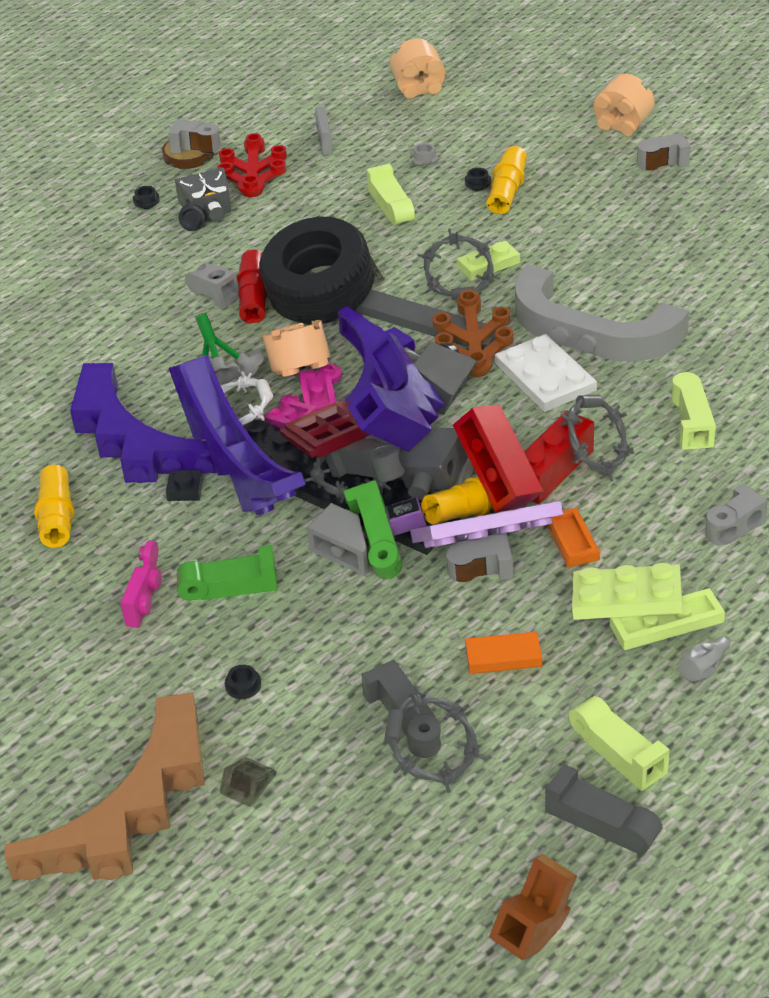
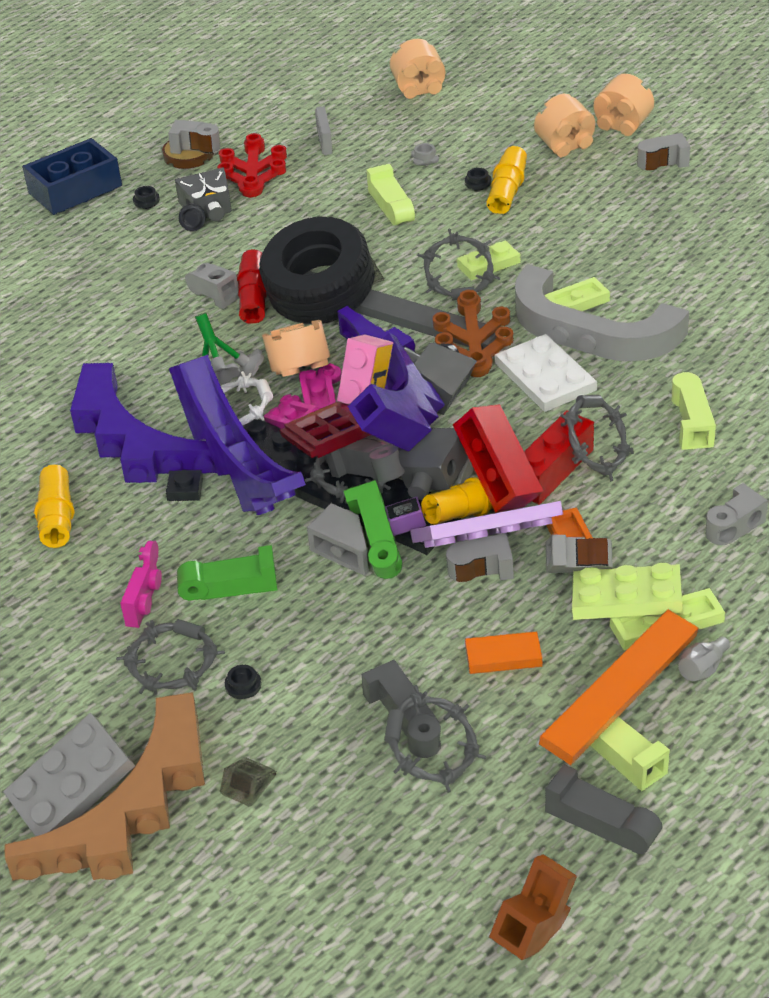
(69, 777): none -> light grey plate
(72, 176): none -> dark blue brick
(190, 677): none -> dark grey piece
(364, 363): none -> bright pink brick
(565, 125): none -> light nougat brick
(577, 553): none -> light grey leg
(581, 295): none -> yellowish green plate
(618, 687): none -> orange tile

